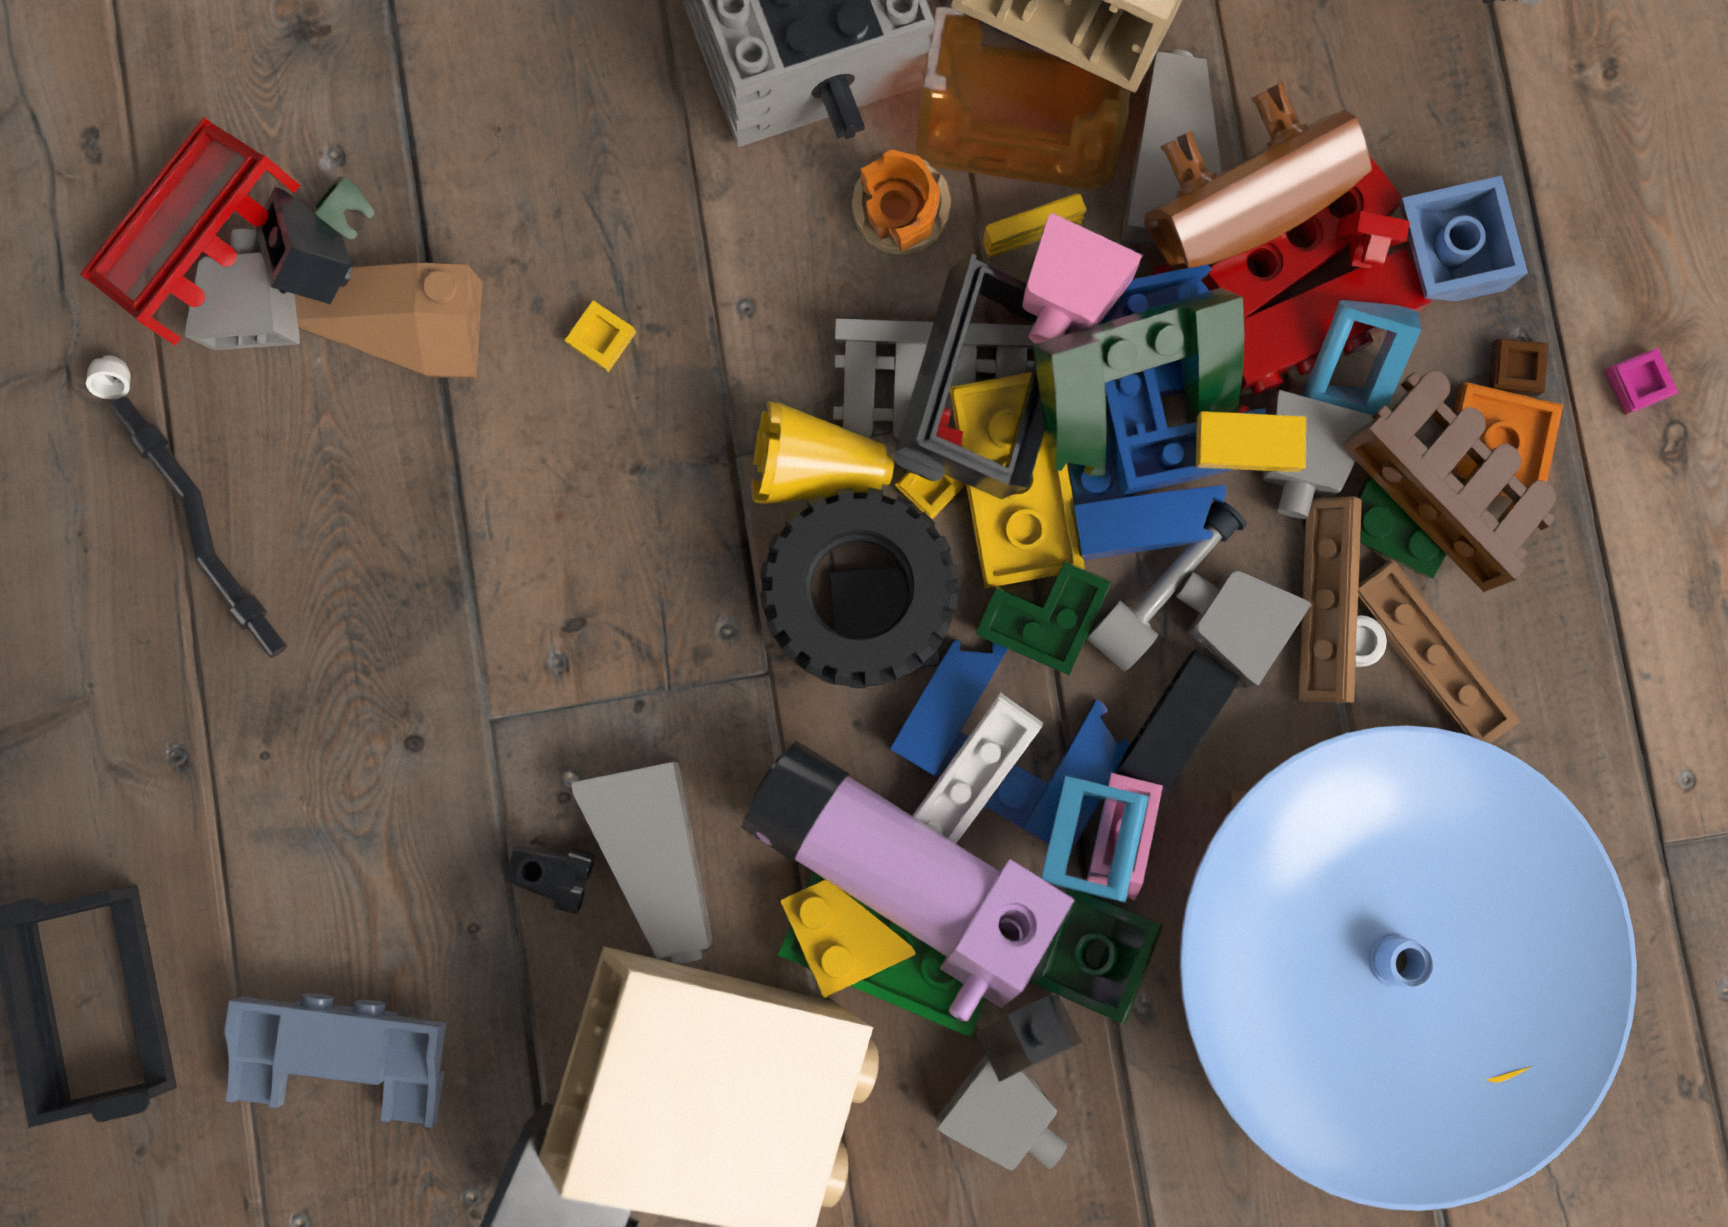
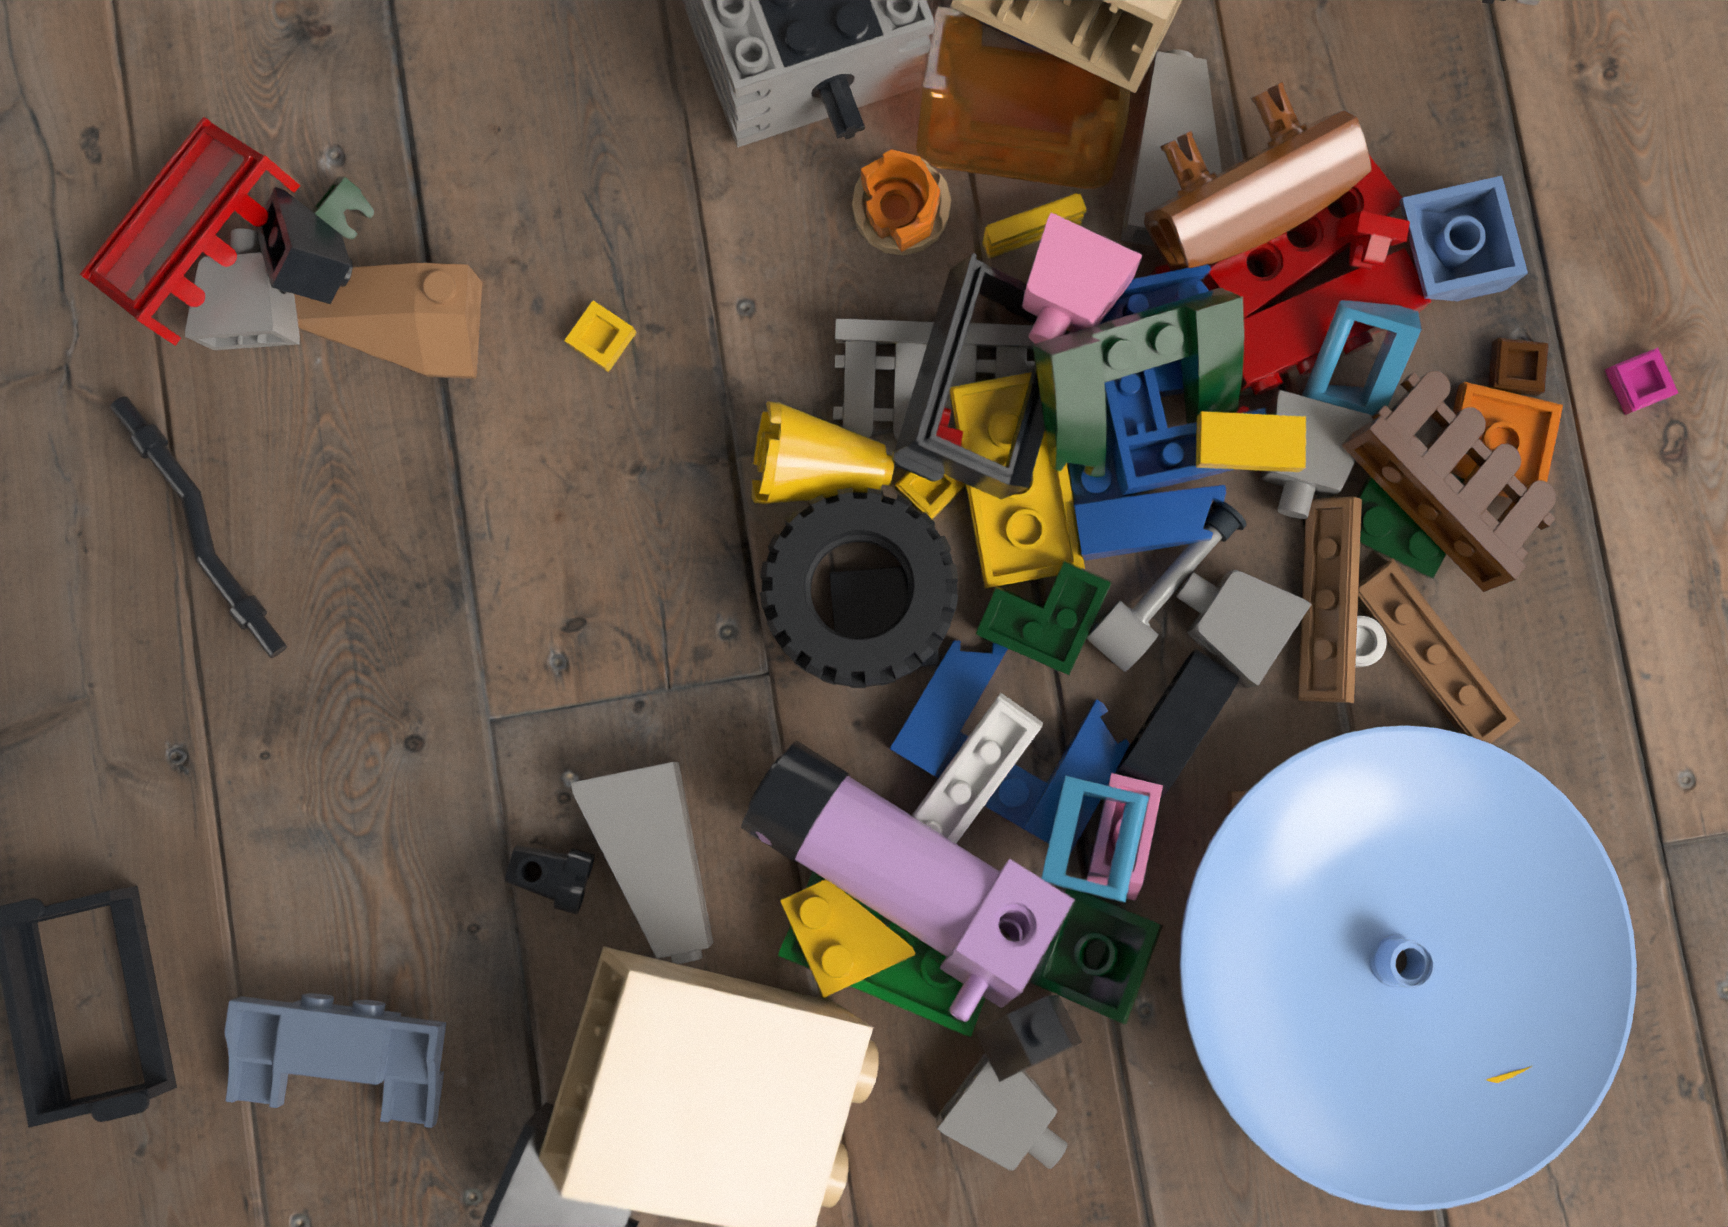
(101, 379): white hinge -> none

